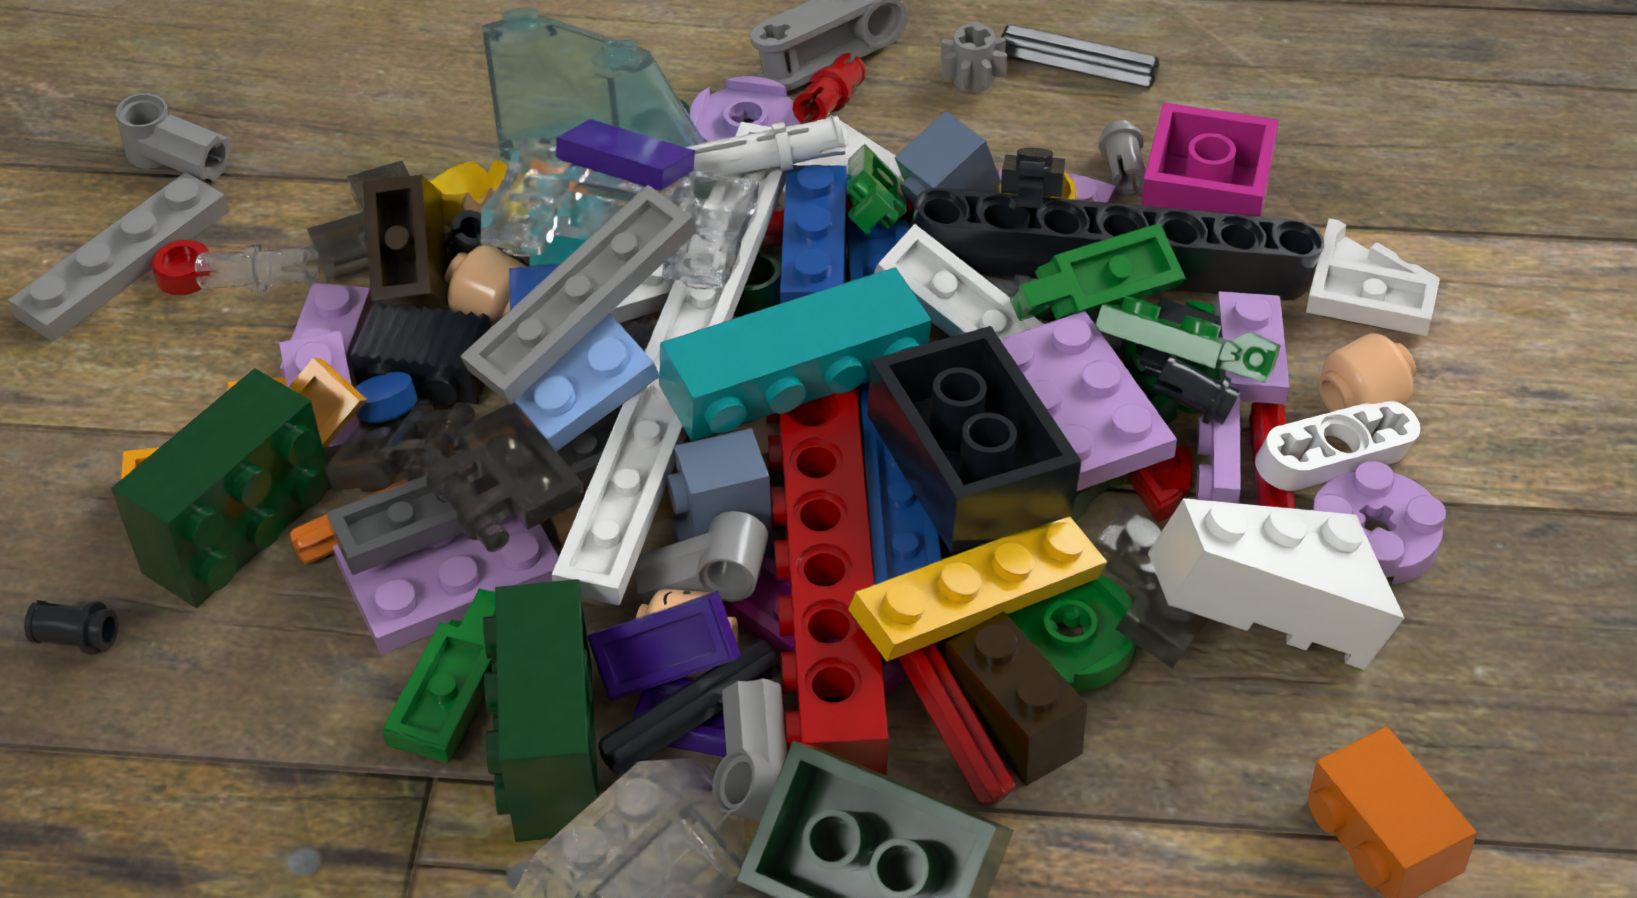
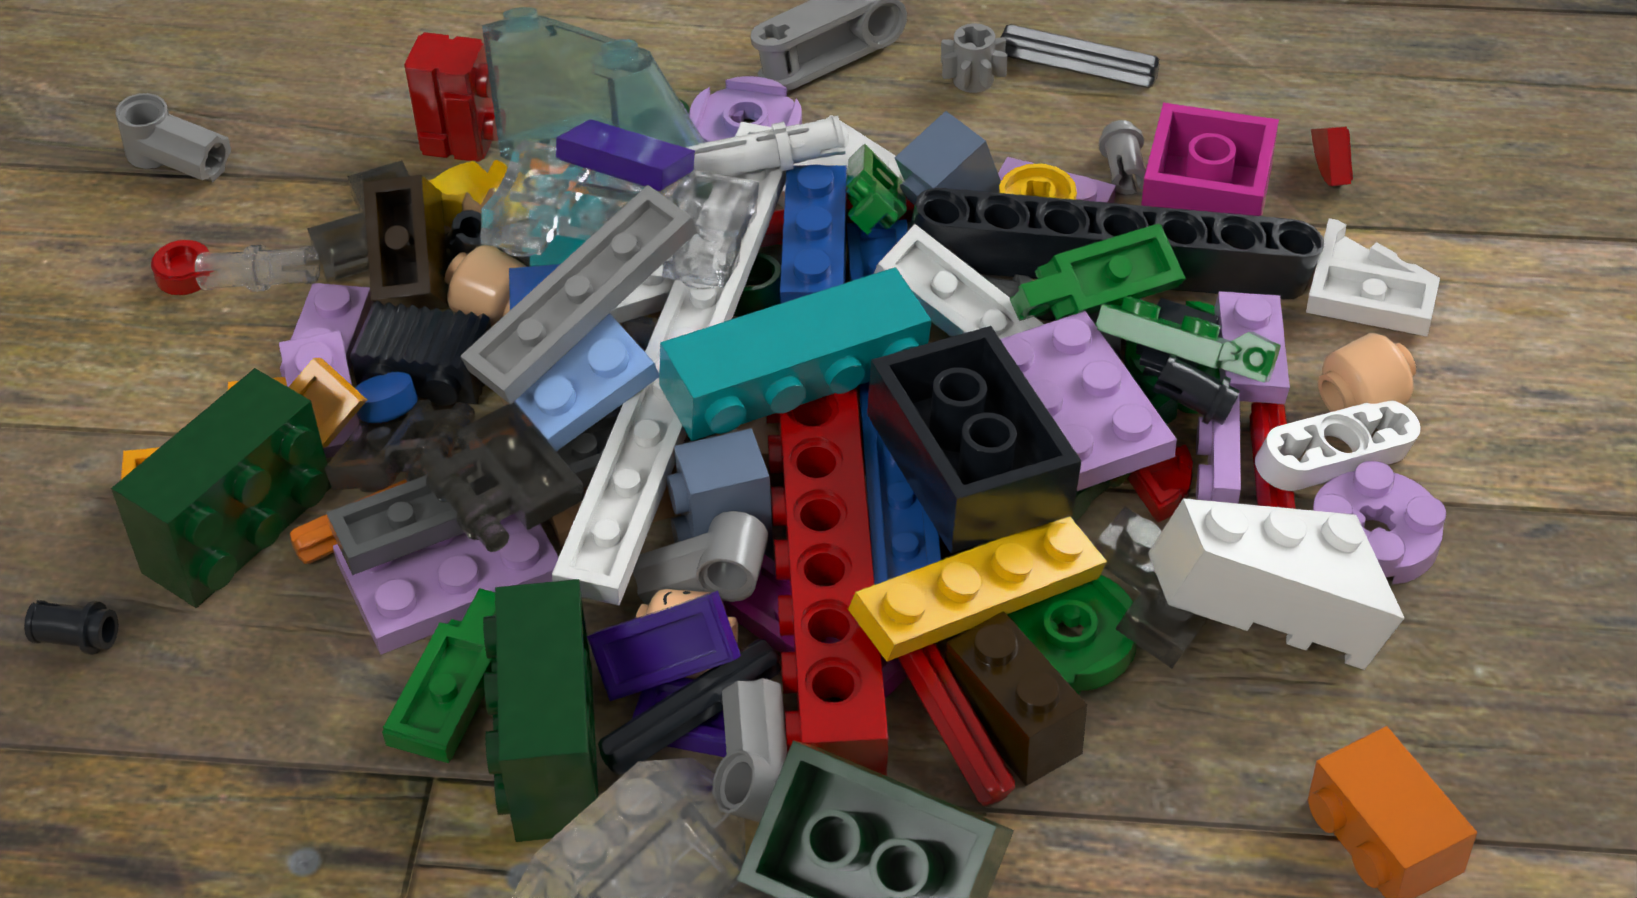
(116, 256): light grey plate -> none
(451, 96): none -> red brick
(829, 89): red pin -> none
(1032, 176): black plate -> none
(1333, 154): none -> red tile

